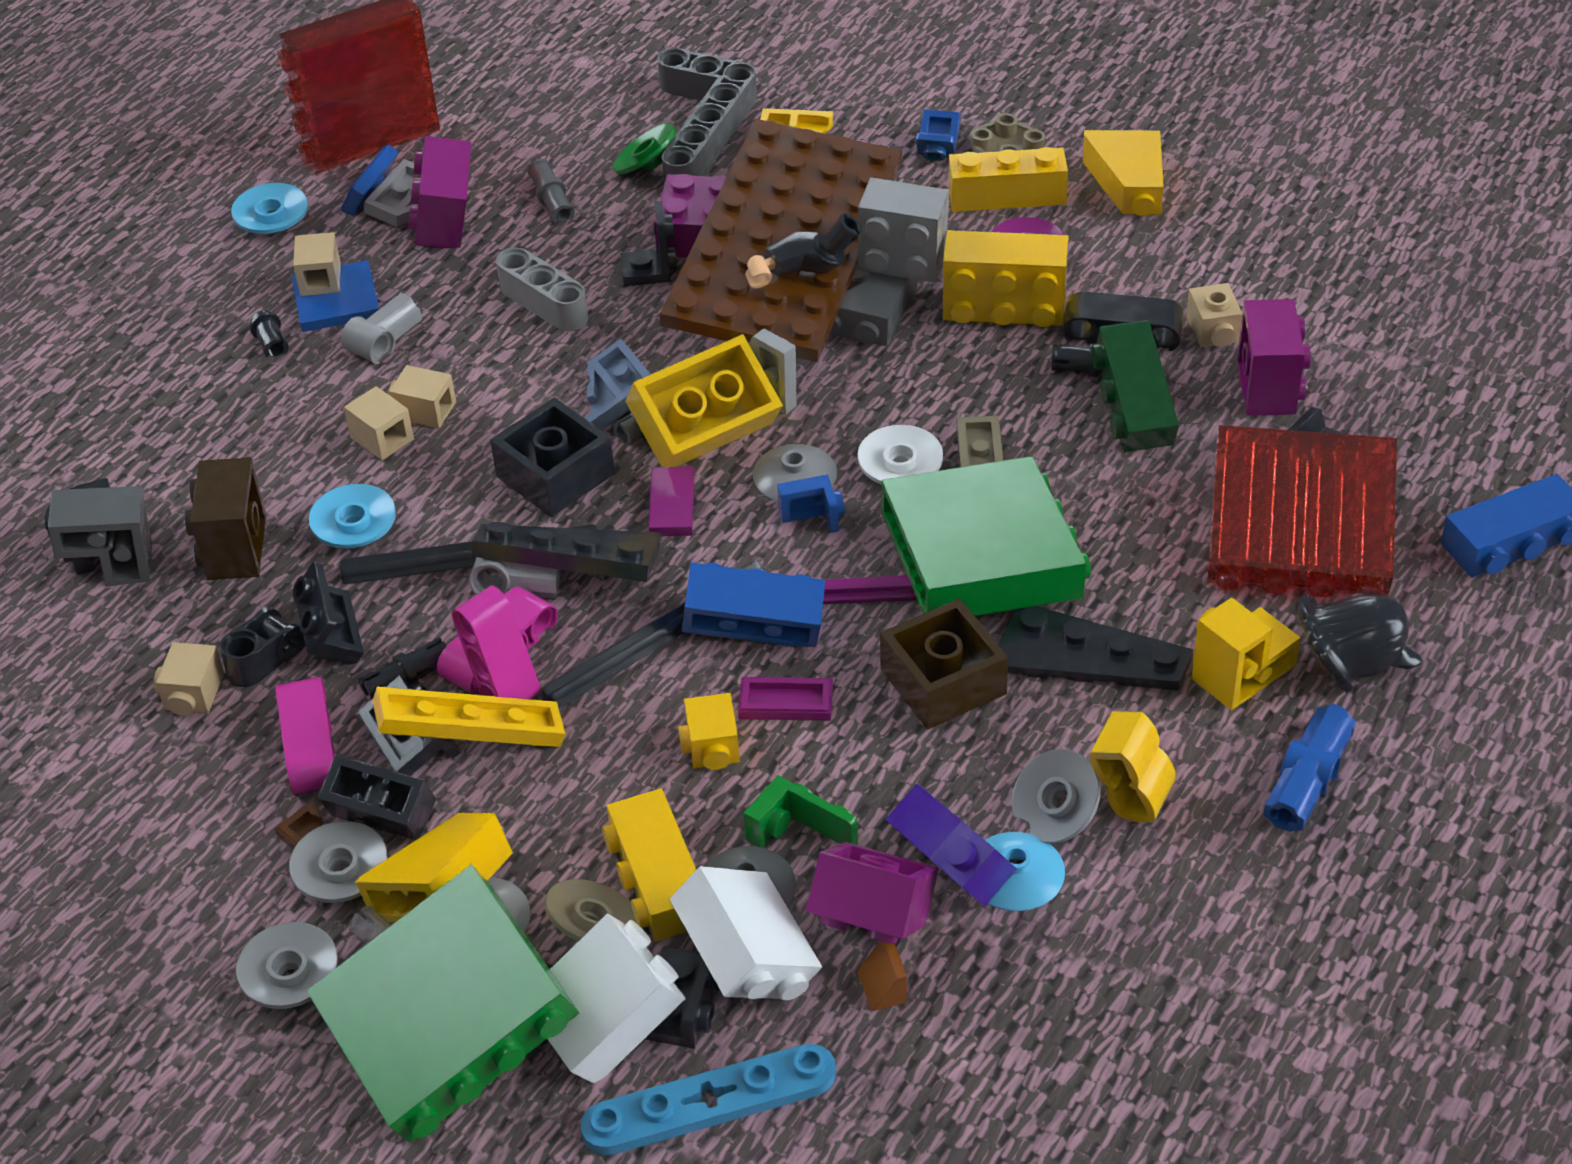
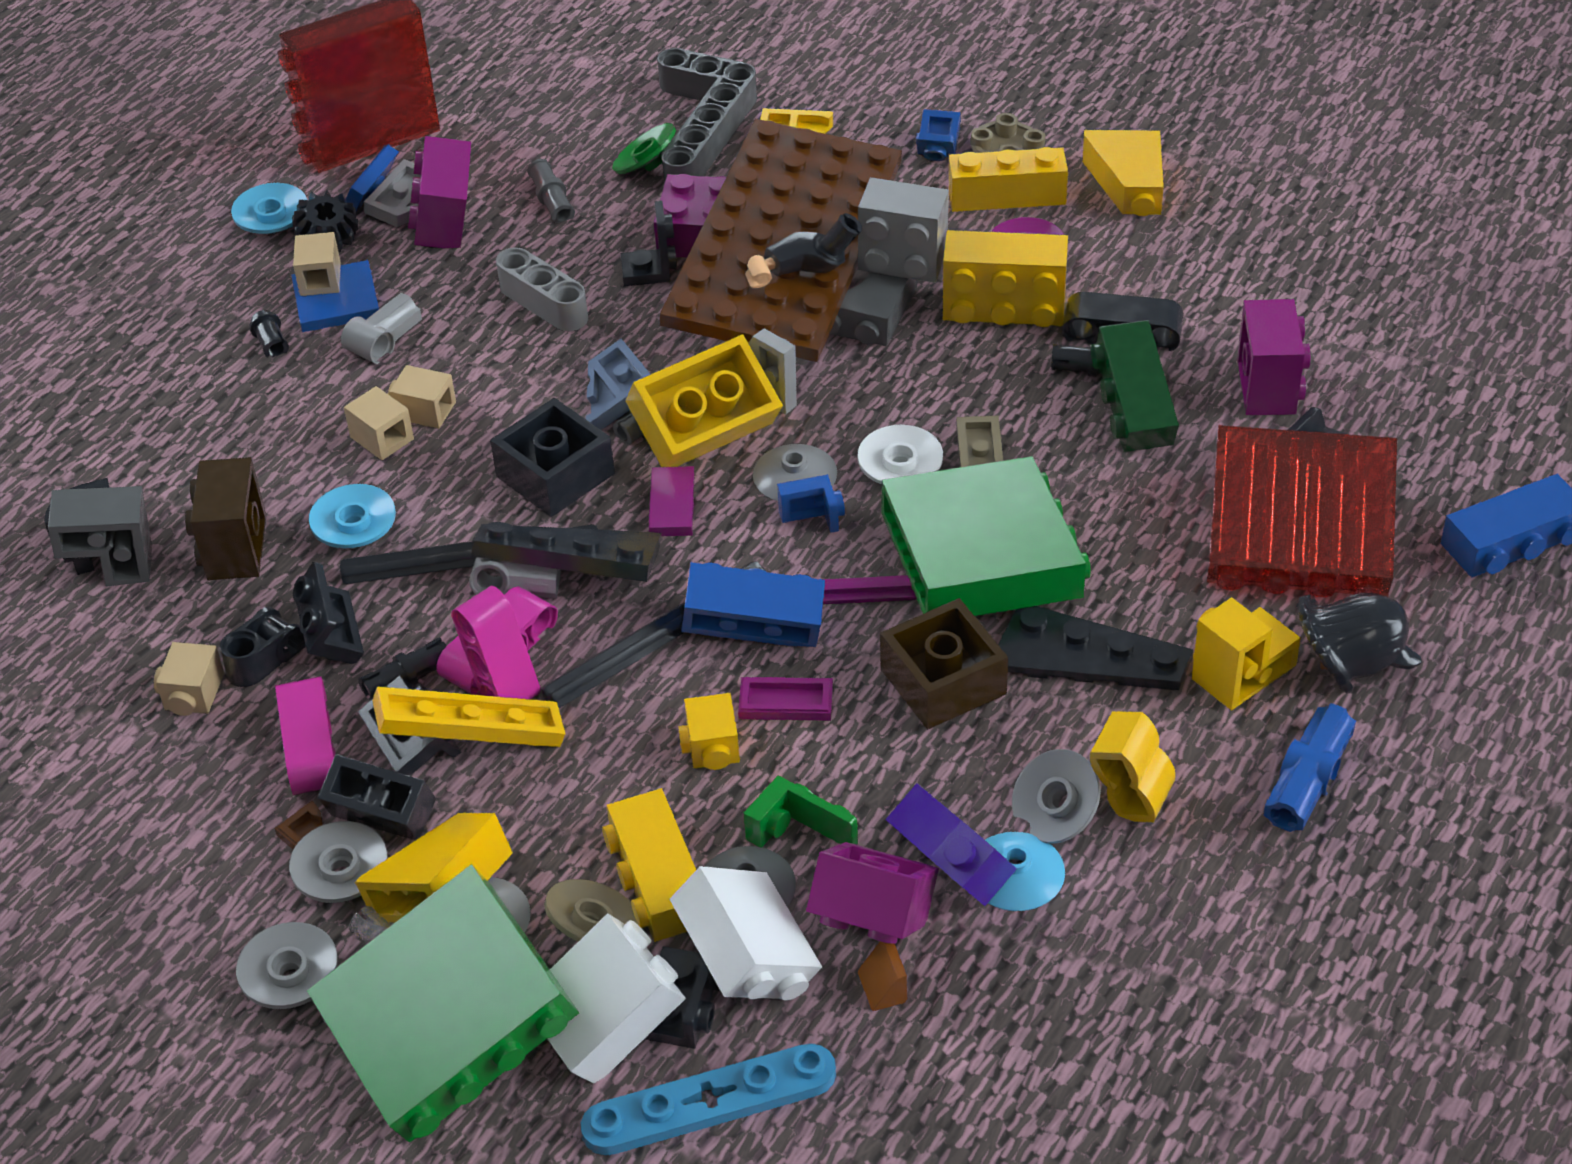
(326, 215): none -> black gear
(1214, 315): tan brick -> none

